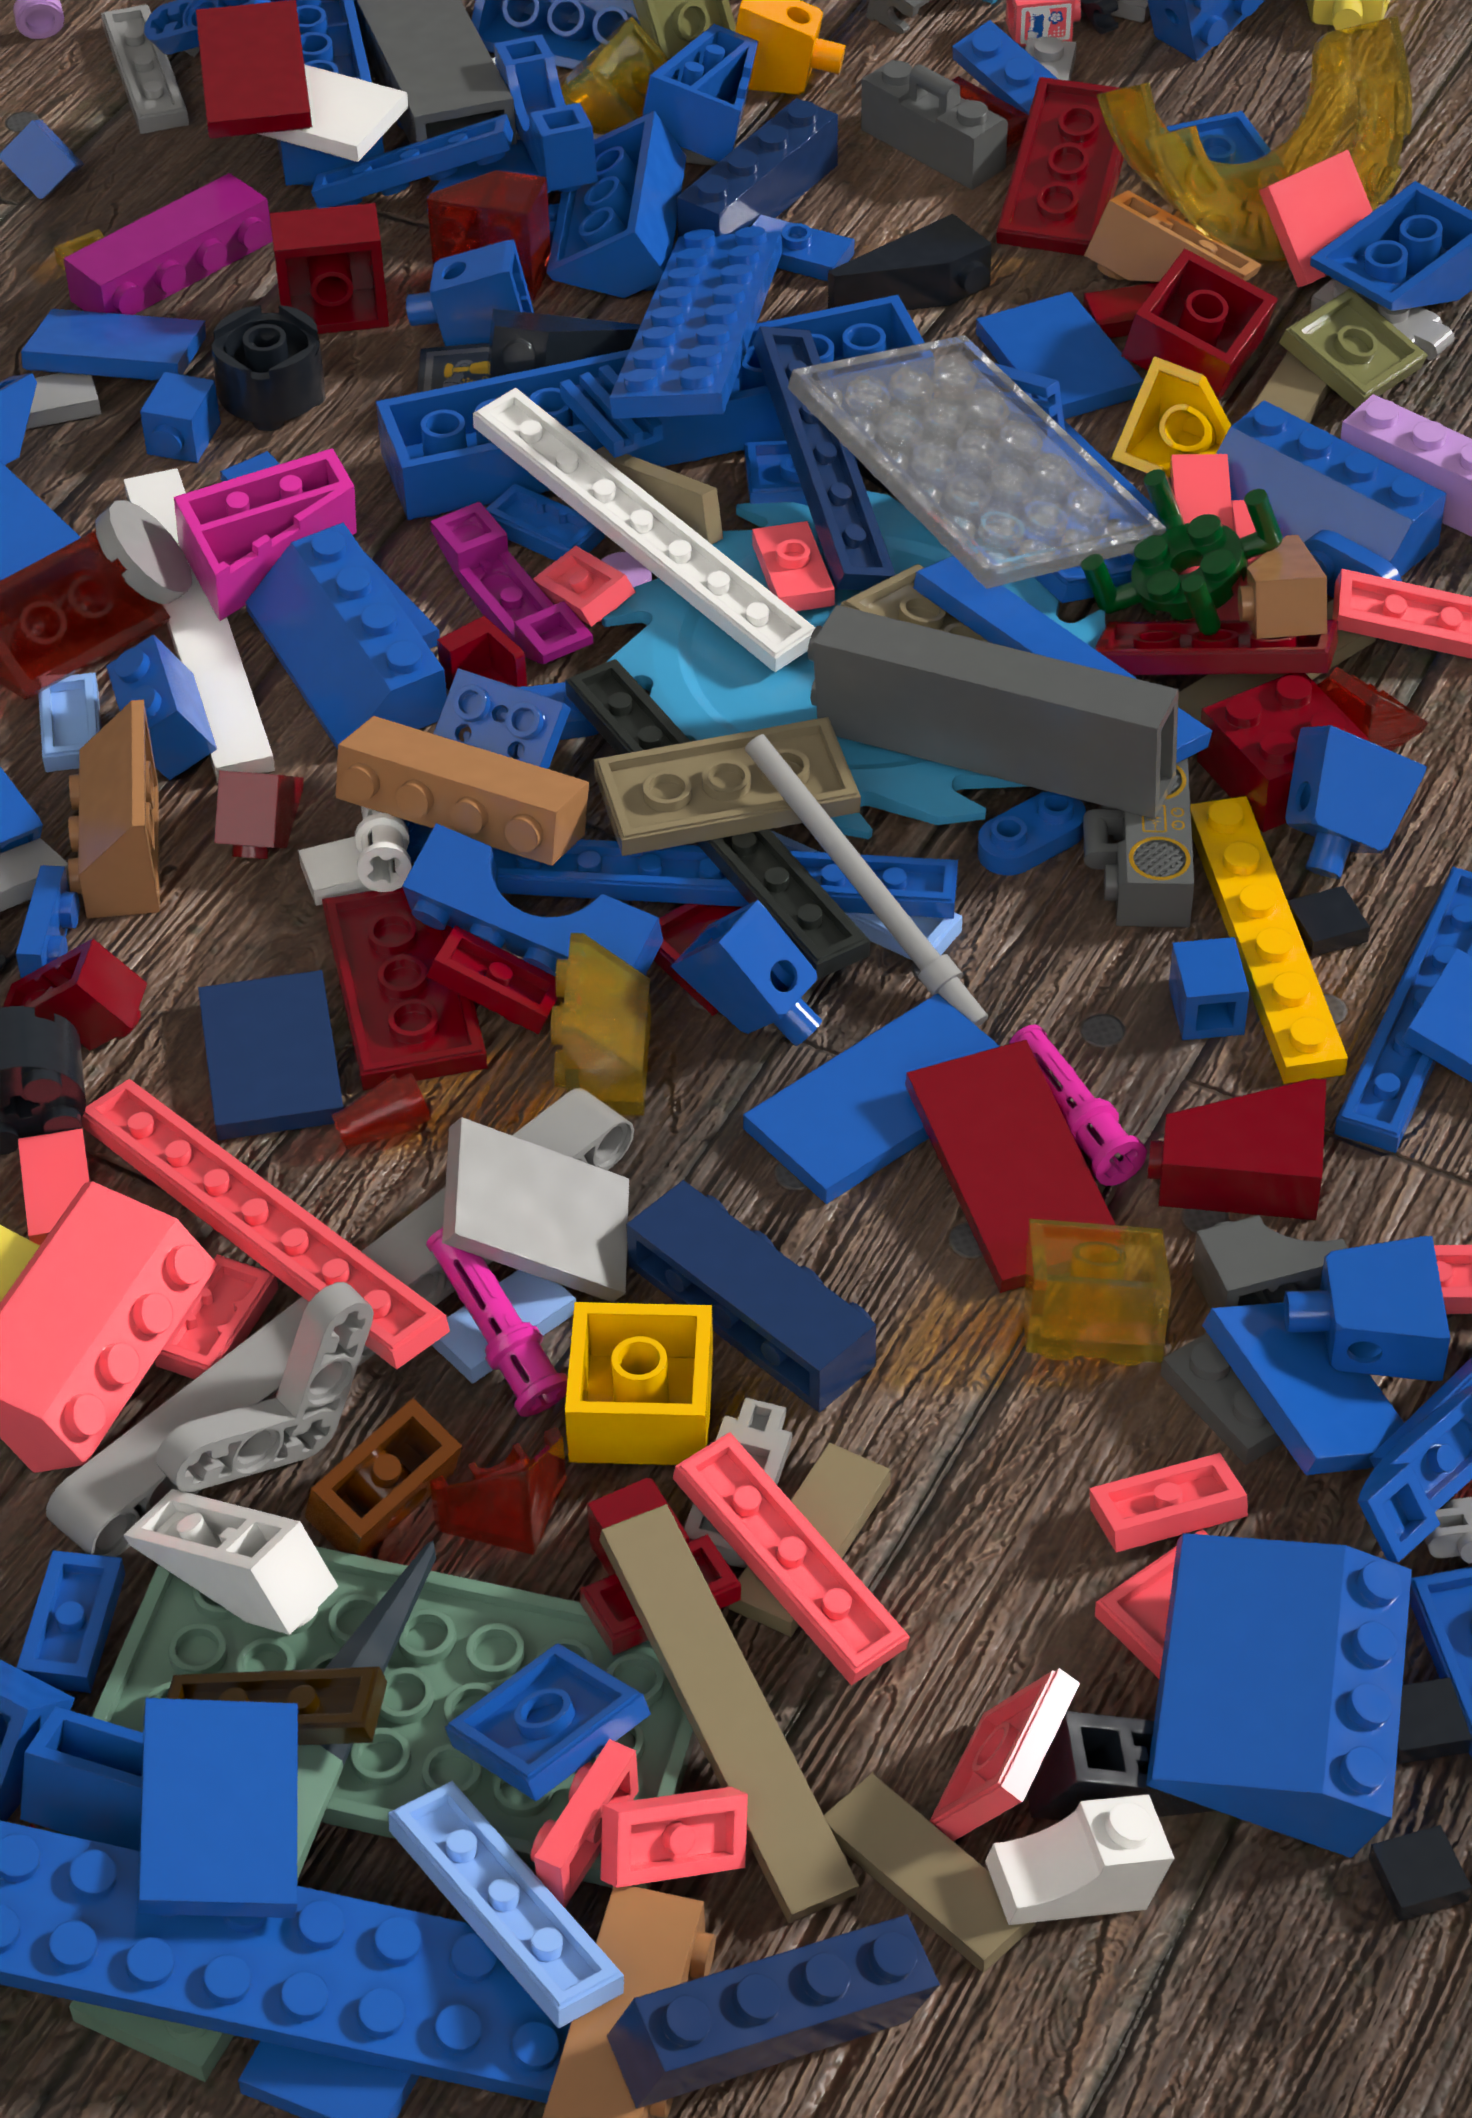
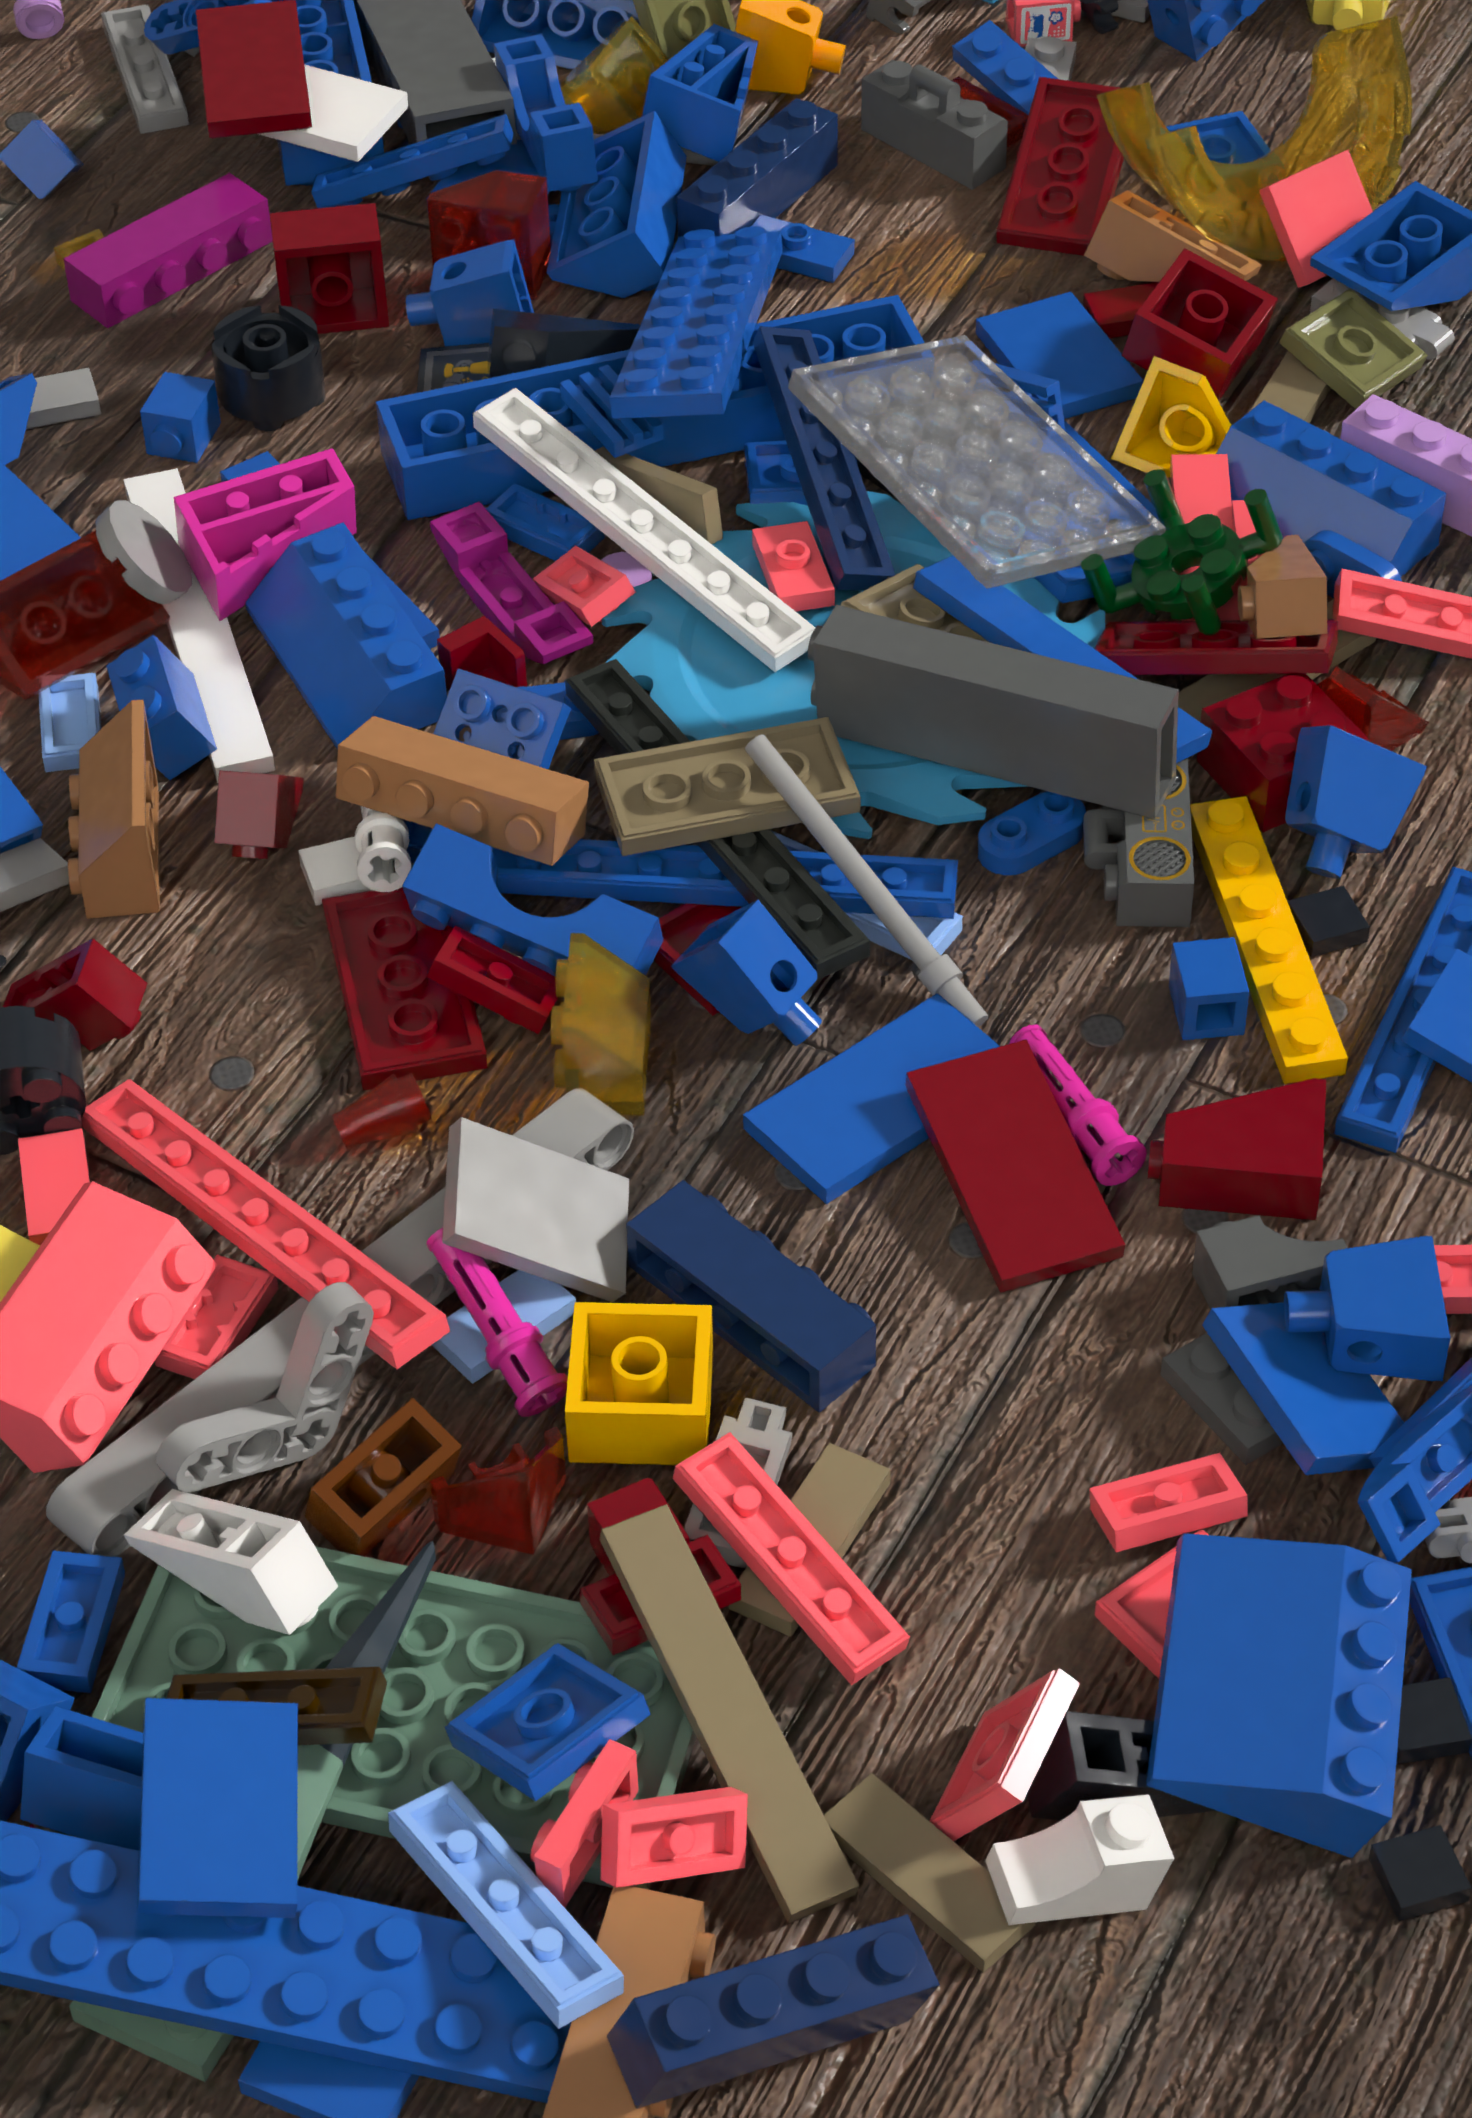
(47, 920): blue plate -> none
(113, 344): blue tile -> none
(270, 1054): dark blue tile -> none
(923, 268): black slope -> none
(1096, 1292): clear yellow slope -> none

